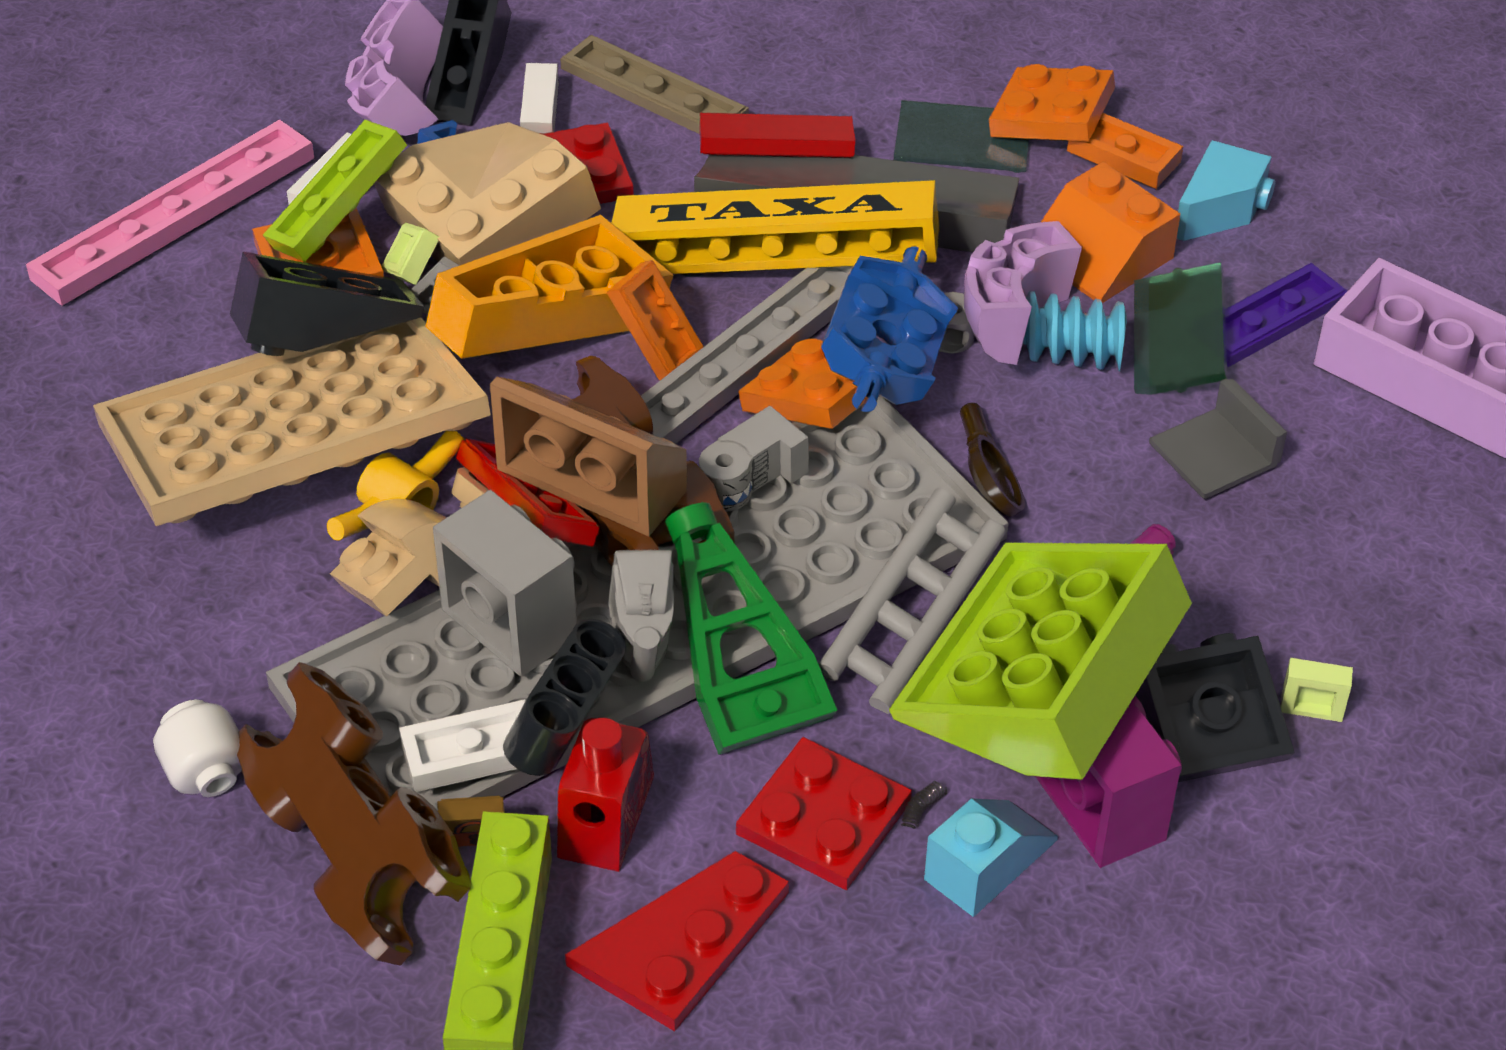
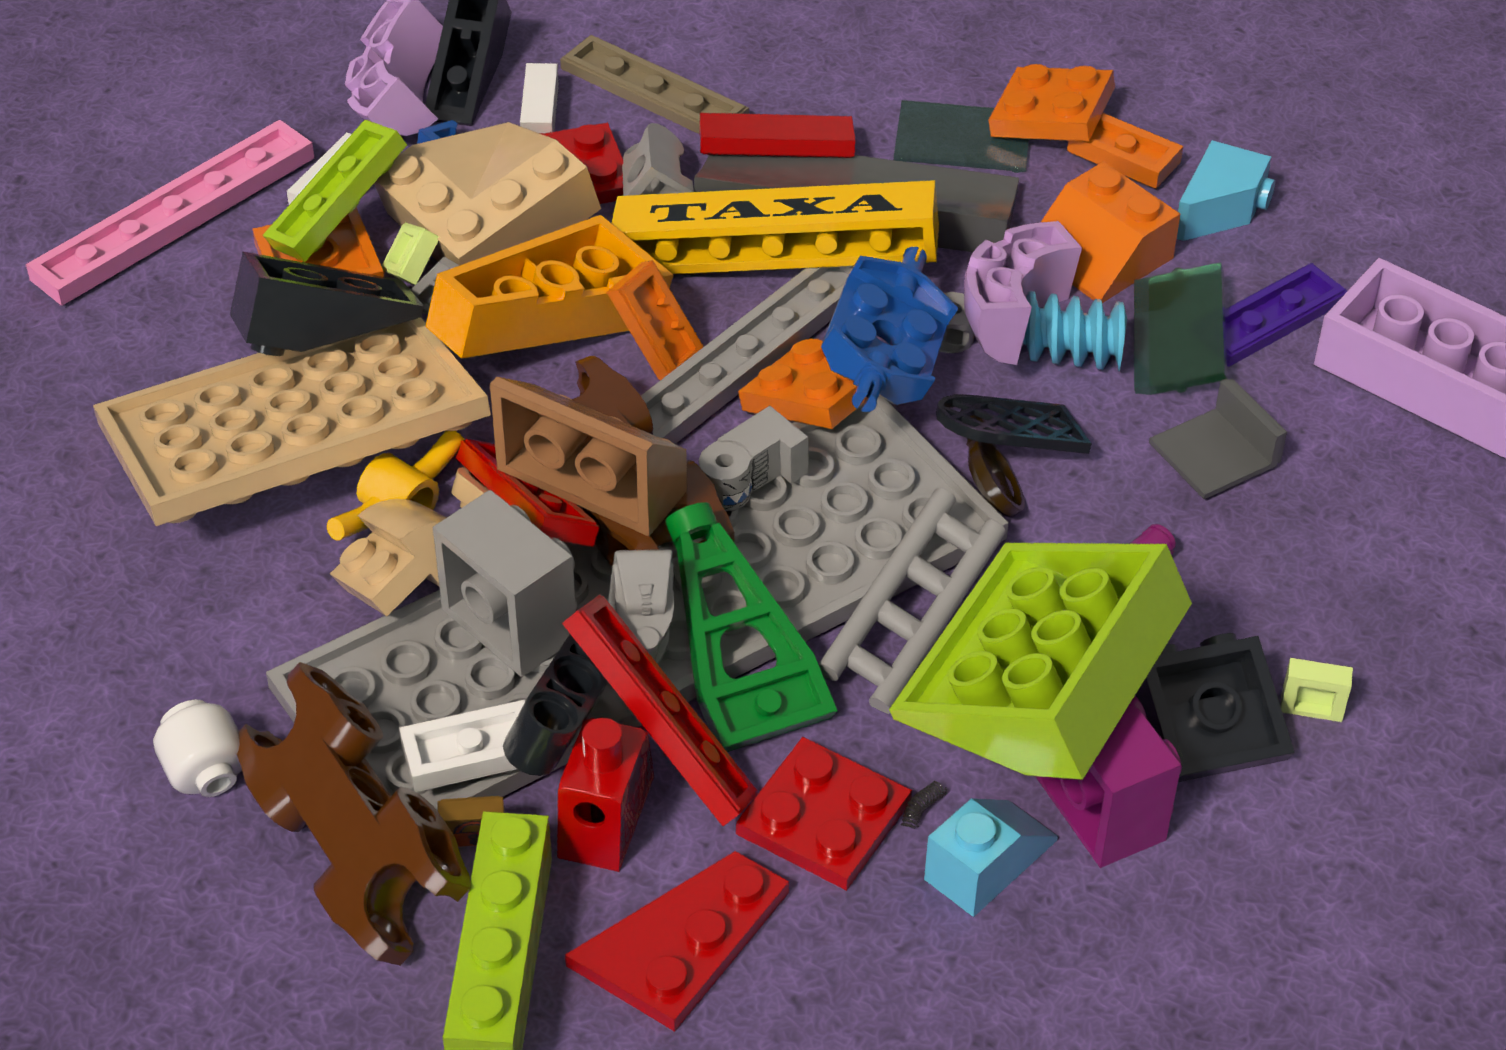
(655, 164): none -> light grey leg
(661, 709): none -> red tile
(1011, 409): none -> black window

